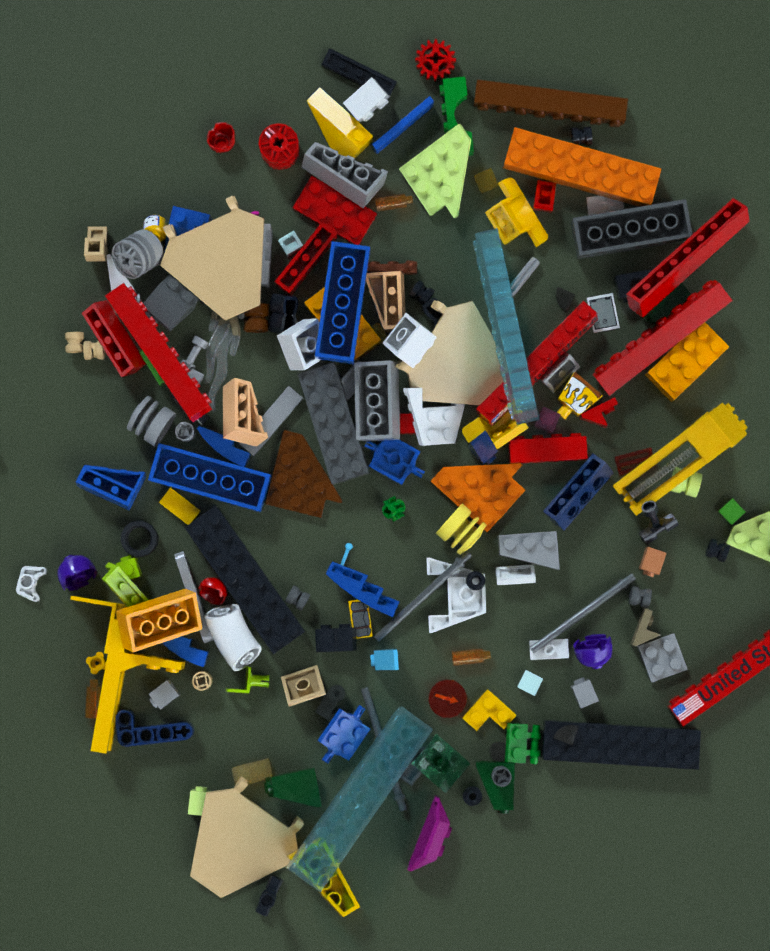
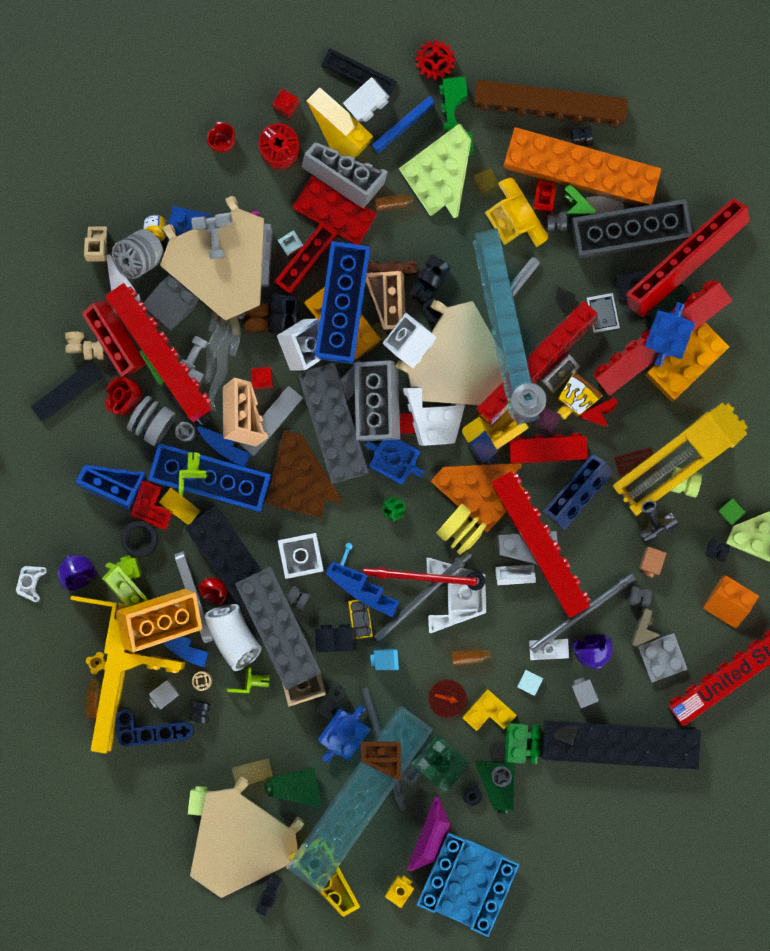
(67, 391): none -> black tile
(123, 396): none -> red cylinder
(146, 507): none -> red plate
(191, 472): none -> lime bracket
(200, 713): none -> black wheel
(213, 225): none -> light grey bar
(262, 378): none -> red brick
(278, 628): none -> dark grey brick
(285, 104): none -> red brick
(300, 555): none -> white brick
(383, 757): none -> reddish brown wing
(384, 573): none -> red bar
(400, 890): none -> yellow brick
(429, 277): none -> black wheel
(468, 883): none -> dark azure slope
(532, 407): none -> light grey piece
(540, 545): none -> red brick
(556, 221): none -> dark grey wheel
(581, 207): none -> bright green slope
(669, 334): none -> blue plate
(730, 601): none -> orange slope

